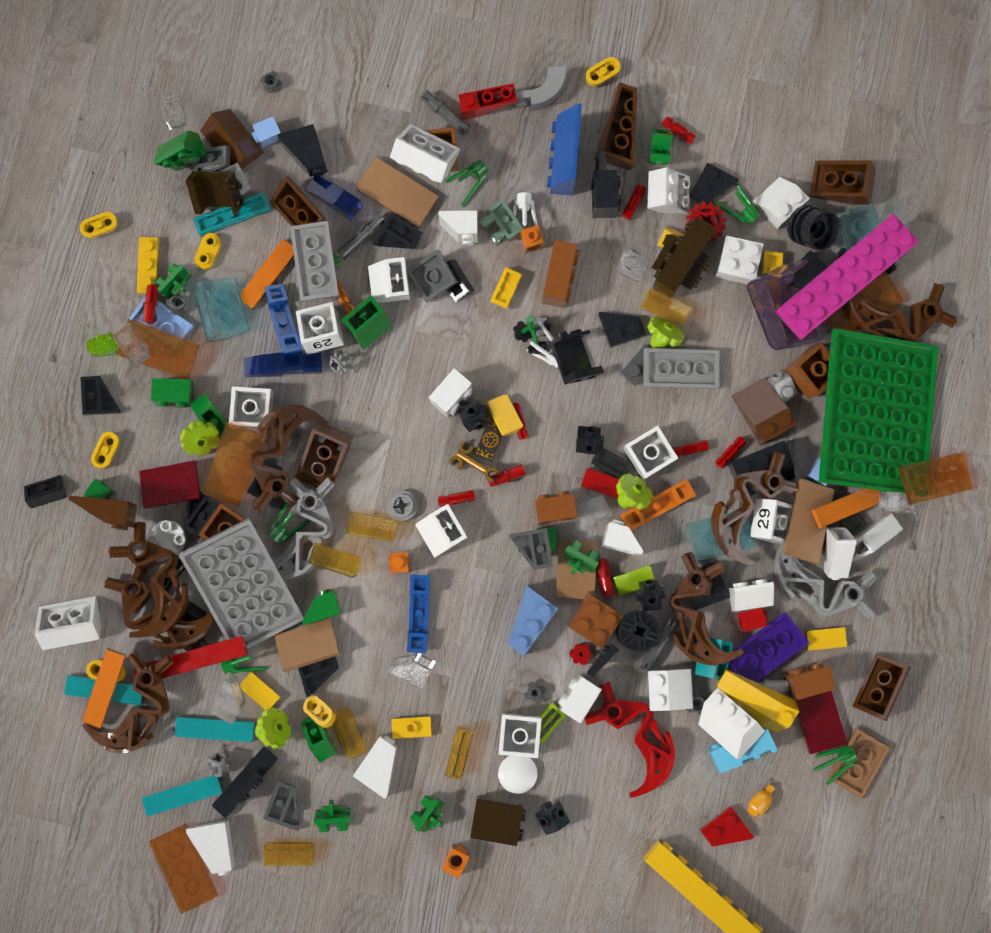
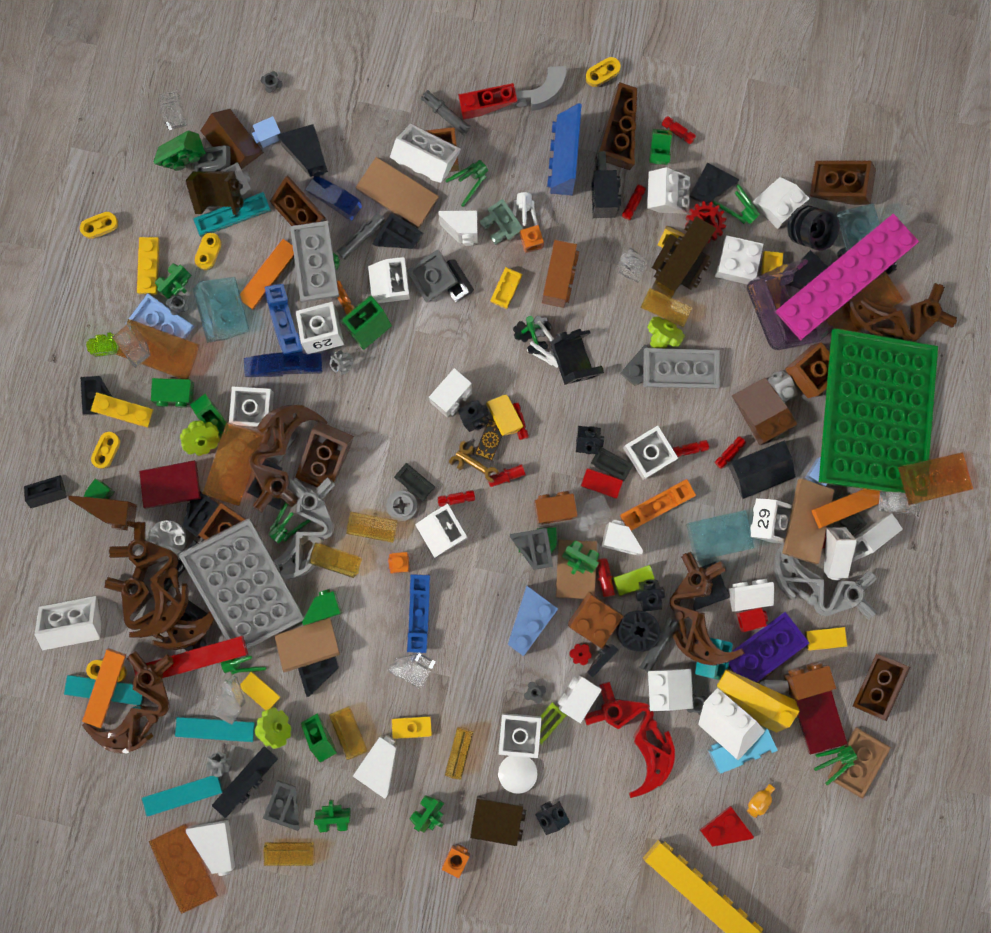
(121, 410): none -> yellow plate
(150, 304): red axle -> none
(320, 713): yellow plate -> none
(414, 482): none -> pearl dark grey tile
(621, 328): black wing -> none
(633, 492): lime plant -> none
(760, 483): reddish brown piece -> none

